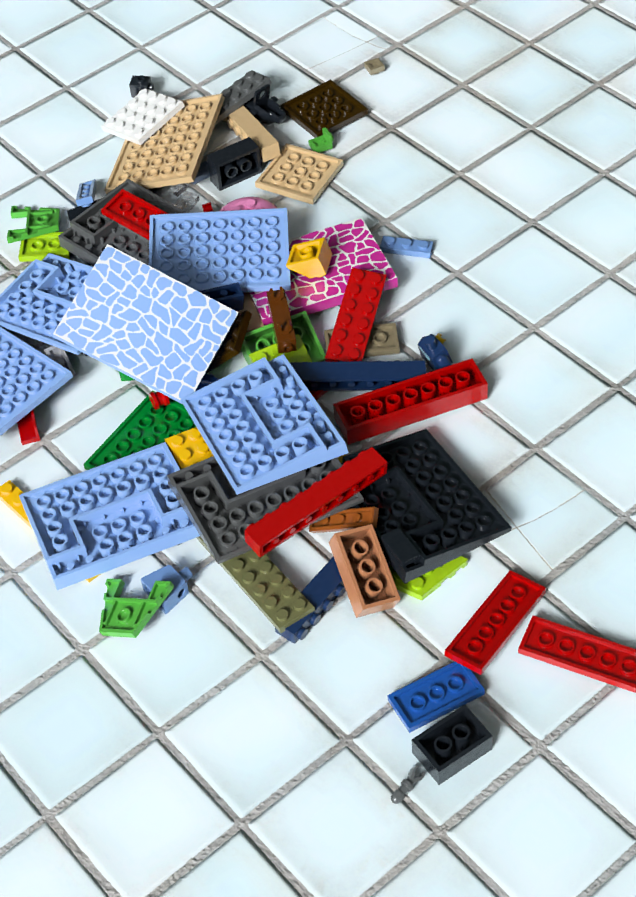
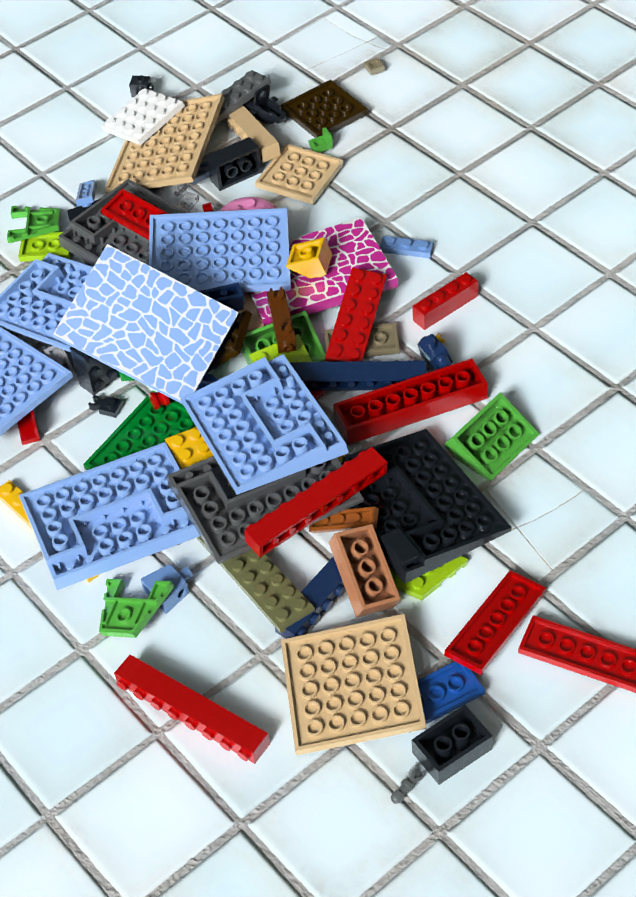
(91, 372): none -> black brick
(109, 406): none -> black plate
(192, 709): none -> red brick
(352, 684): none -> tan plate
(445, 300): none -> red brick
(492, 438): none -> bright green slope

